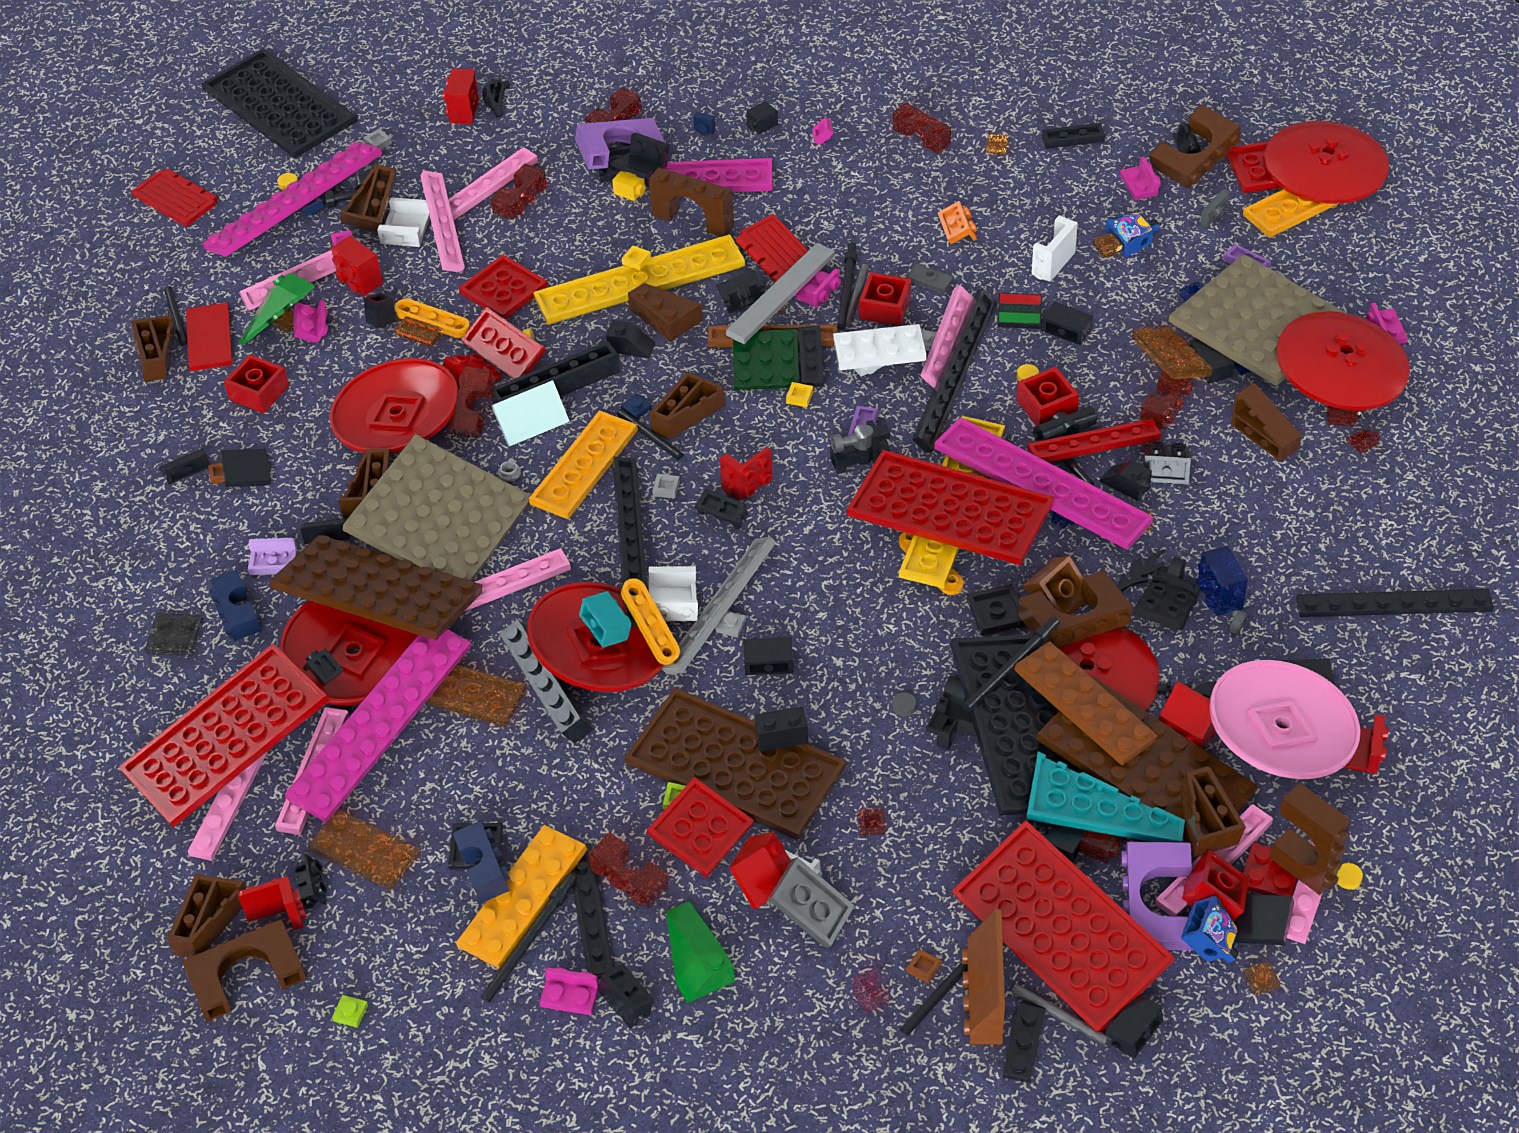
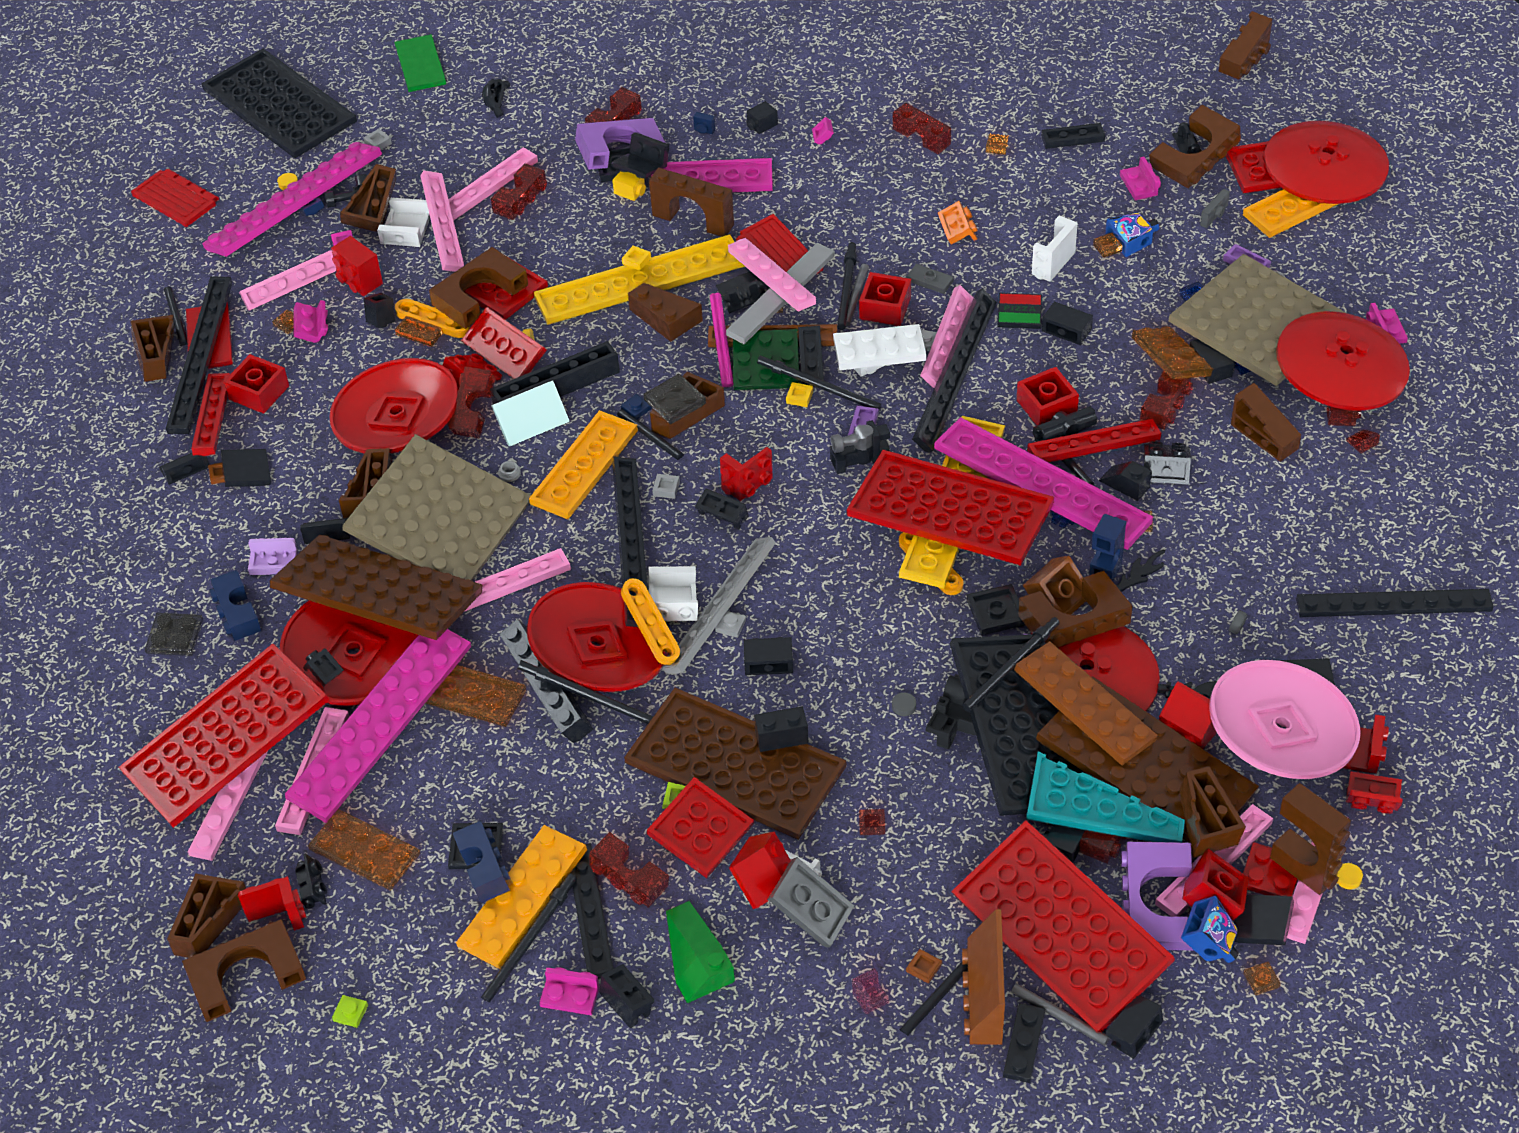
(199, 356): none -> black plate
(210, 415): none -> red plate
(279, 298): green wedge -> none
(420, 63): none -> green tile
(461, 96): red brick -> none
(486, 268): none -> reddish brown arch
(541, 674): none -> black bar
(605, 619): teal brick -> none
(629, 339): black slope -> none
(674, 398): none -> clear smoke plate
(721, 340): none -> dark pink axle
(772, 274): none -> bright pink plate
(780, 368): none -> black bar
(819, 288): dark pink bracket -> none
(1026, 371): yellow tile -> none
(1109, 543): none -> dark blue arch
(1168, 596): black plate -> none
(1221, 580): clear blue brick -> none
(1248, 47): none -> reddish brown wedge
(1374, 791): none -> red bracket

